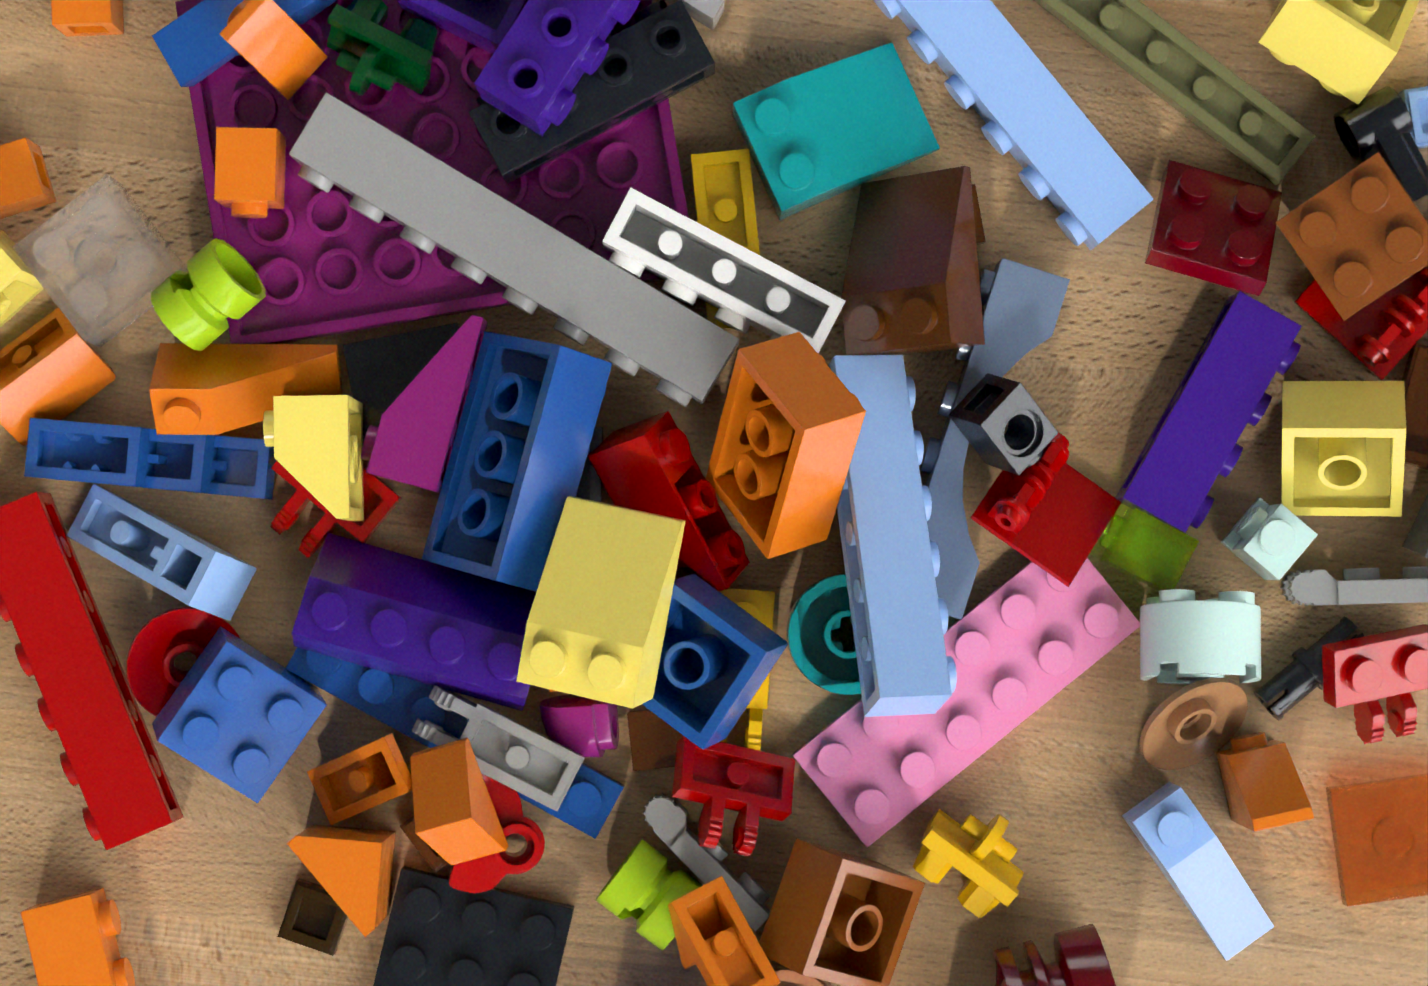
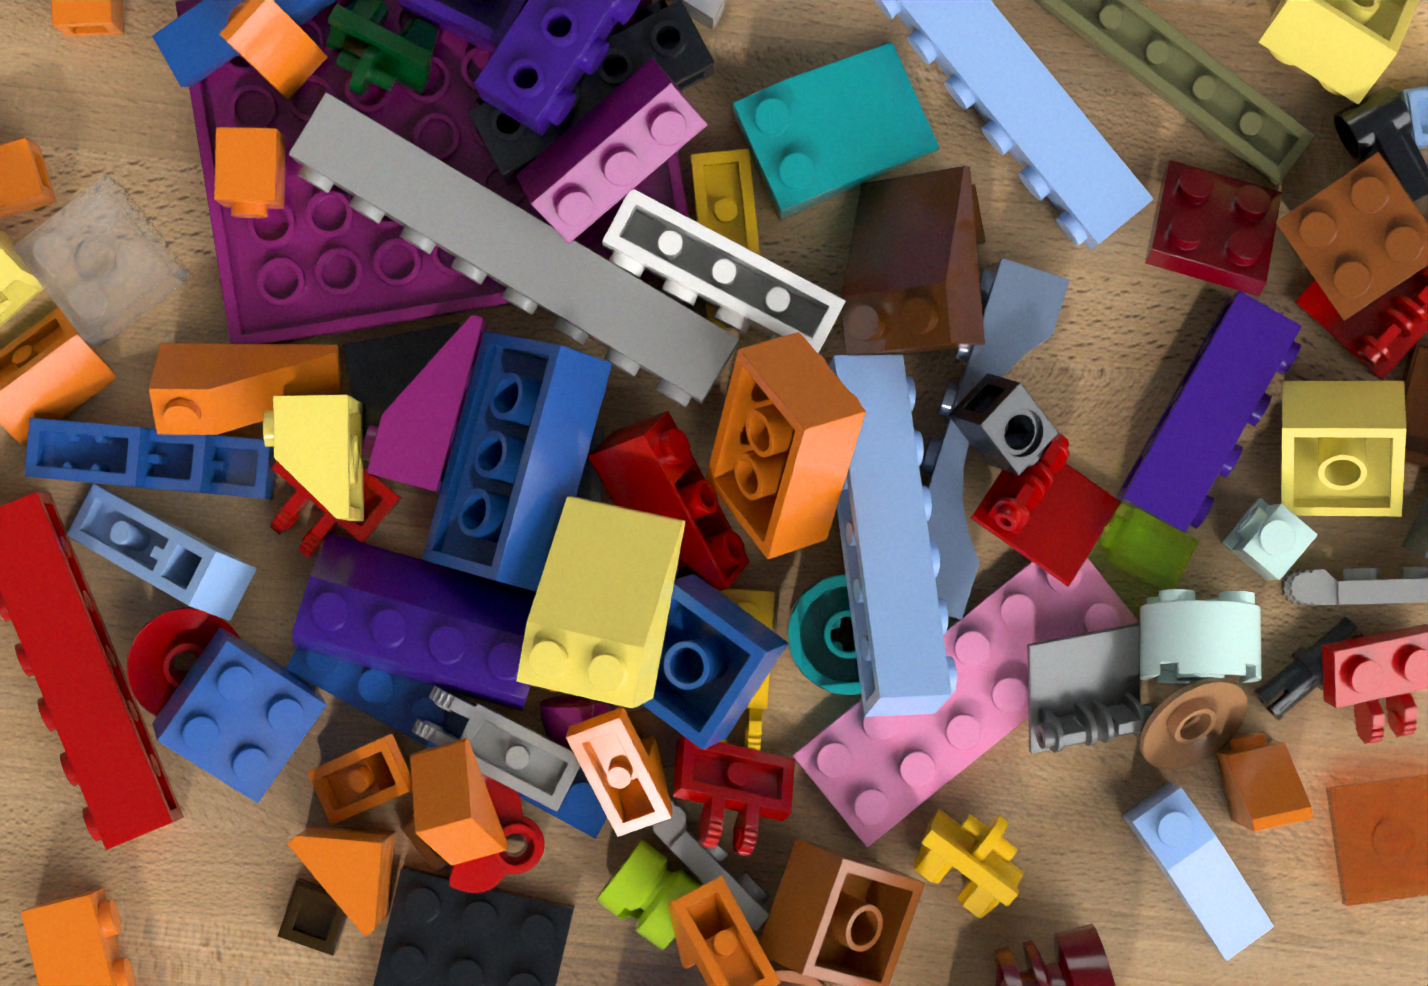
(201, 300): lime wheel -> none
(610, 150): none -> brick
(622, 770): none -> slope
(1085, 689): none -> dark grey hinge

